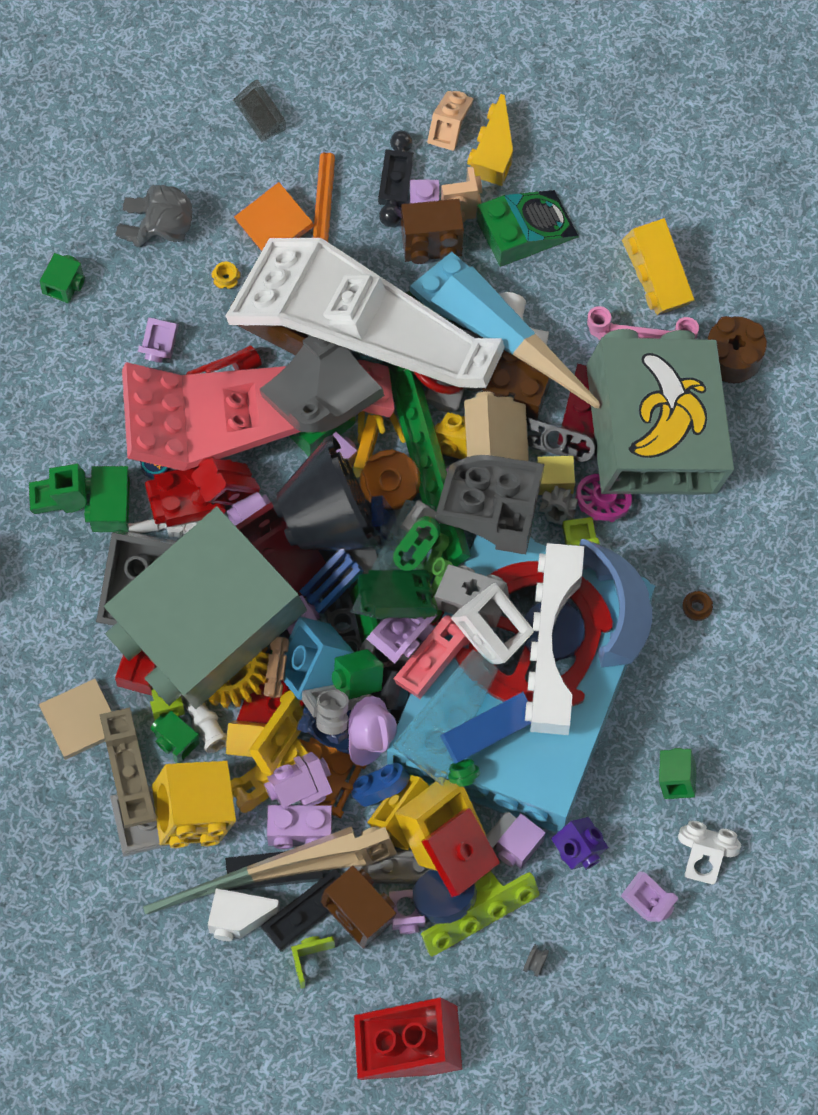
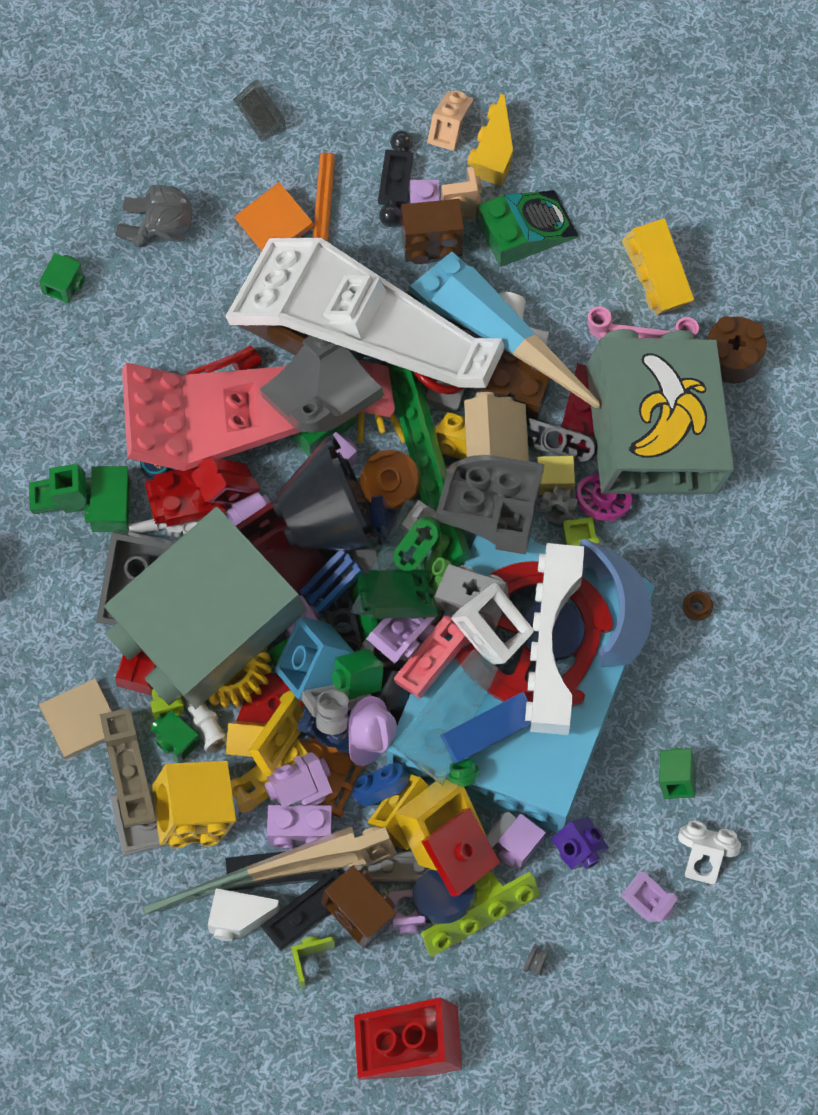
(158, 340): lavender bracket -> none
(222, 269): yellow plate -> none
(276, 667): medium nougat axle -> none
(366, 445): light orange tile -> none

